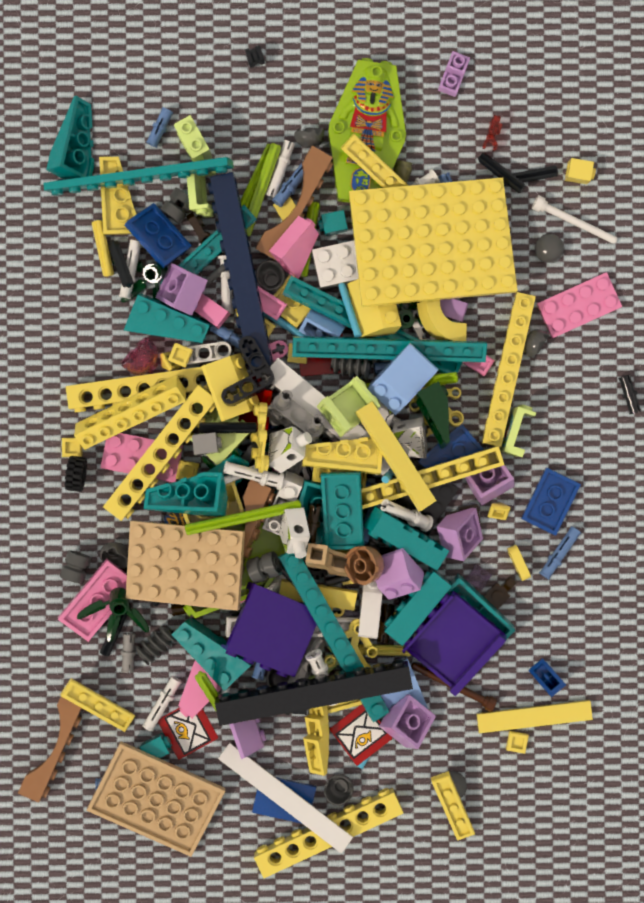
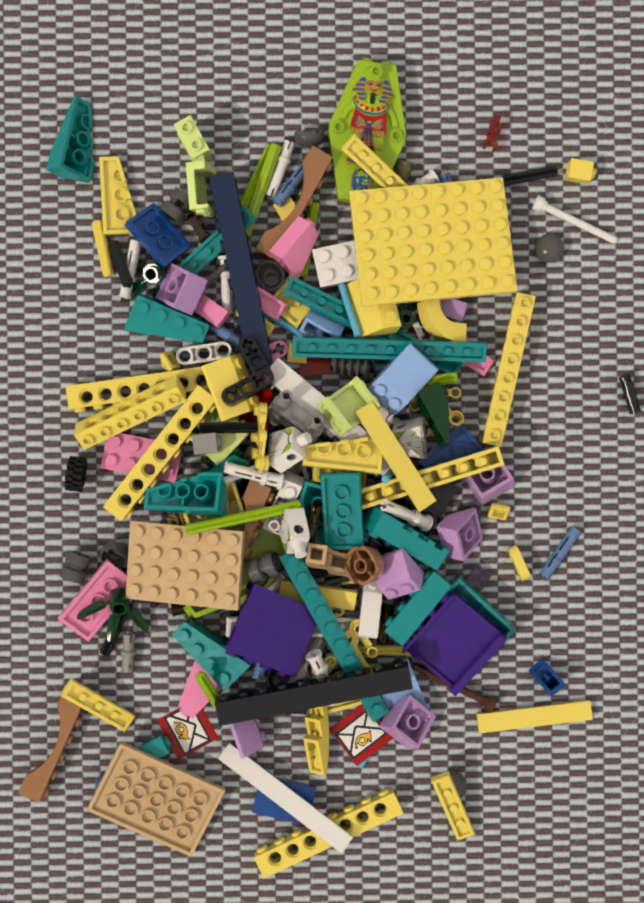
(71, 447): light yellow tile -> none
(142, 358): clear pink cylinder -> none
(144, 175): teal plate -> none
(151, 722): white pin -> none
(156, 645): dark grey piece -> none
(159, 127): medium blue pin -> none
(180, 355): light yellow tile -> none
(186, 469): light yellow tile -> none
(254, 56): black wheel -> none
(333, 223): teal brick -> none
(338, 789): dark grey hair -> none
(454, 74): lavender slope -> none
(498, 594): dark brown plate -> none
(501, 172): black axle -> none
(513, 428): yellowish green panel -> none
(517, 742): light yellow tile -> none
(534, 342): dark grey hair -> none
(550, 501): blue plate -> none
(579, 305): bright pink plate -> none

